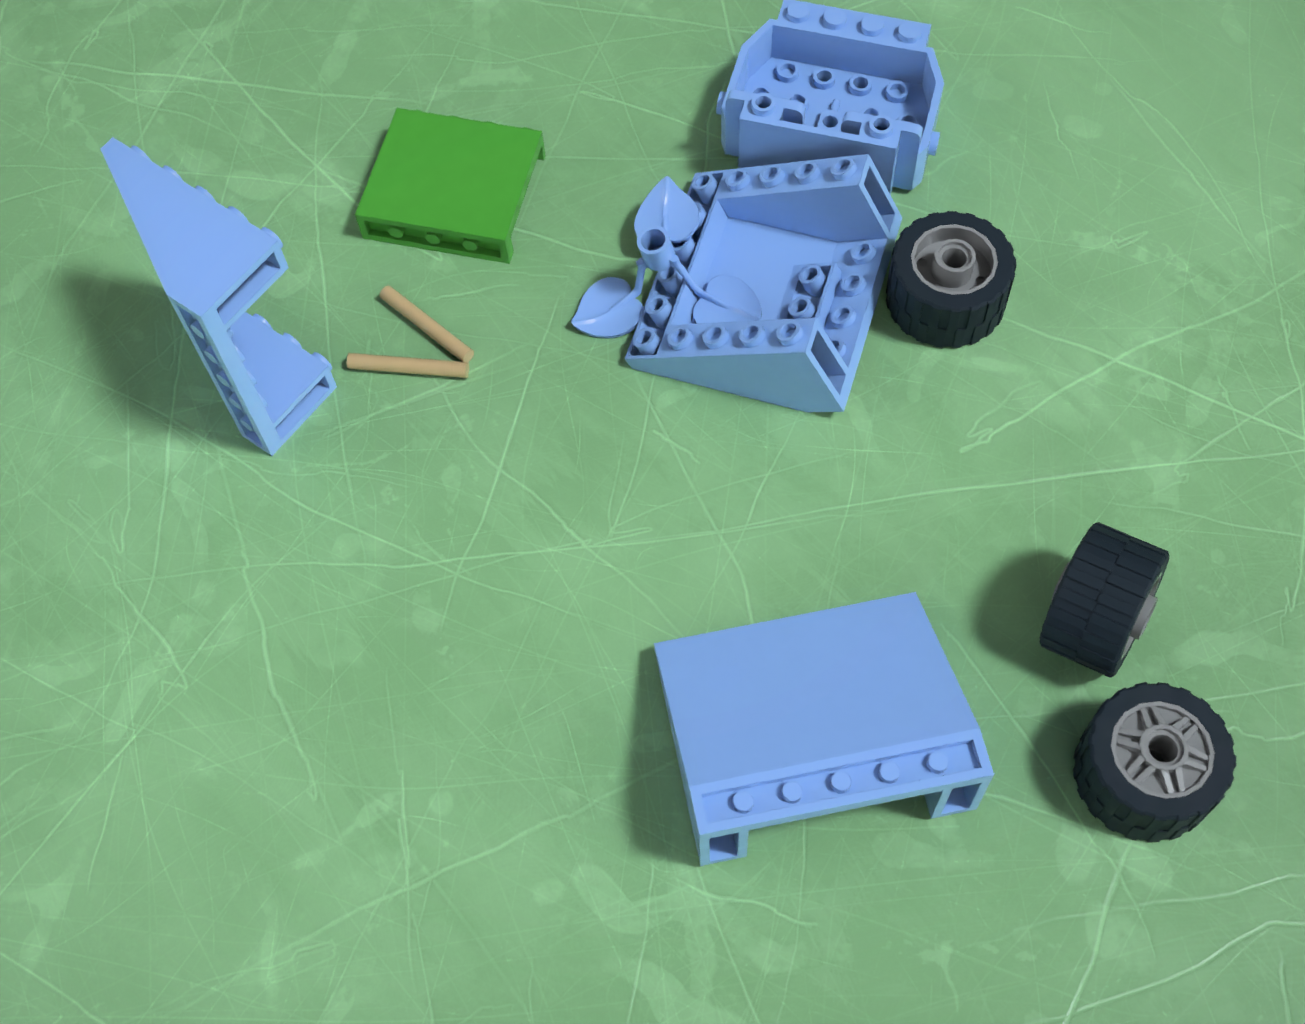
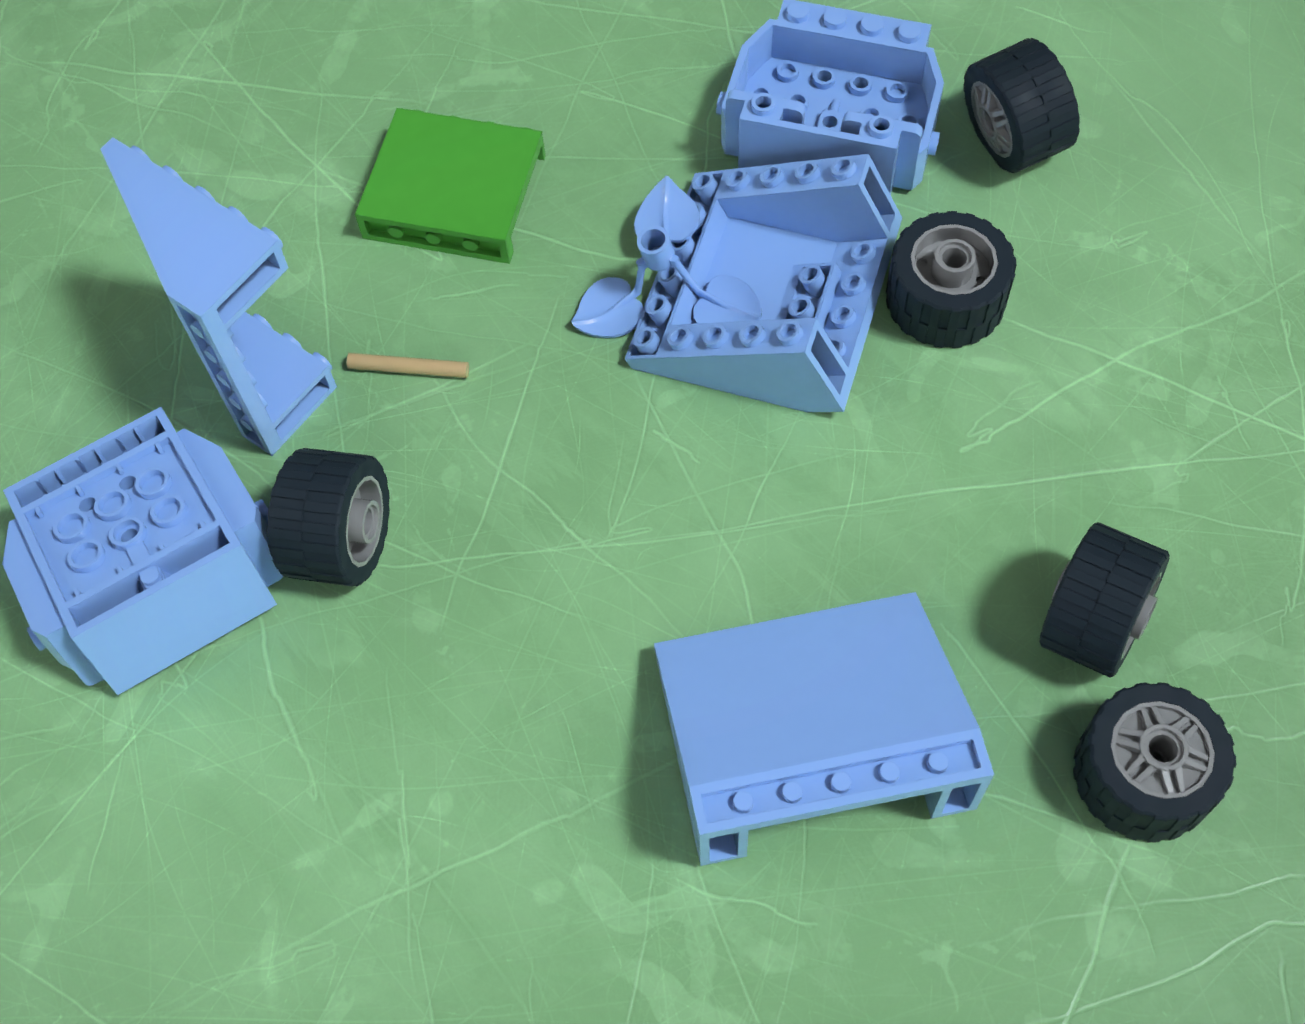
(137, 552): none -> light blue piece
(328, 516): none -> black wheel
(426, 324): tan bar -> none
(1022, 105): none -> black wheel

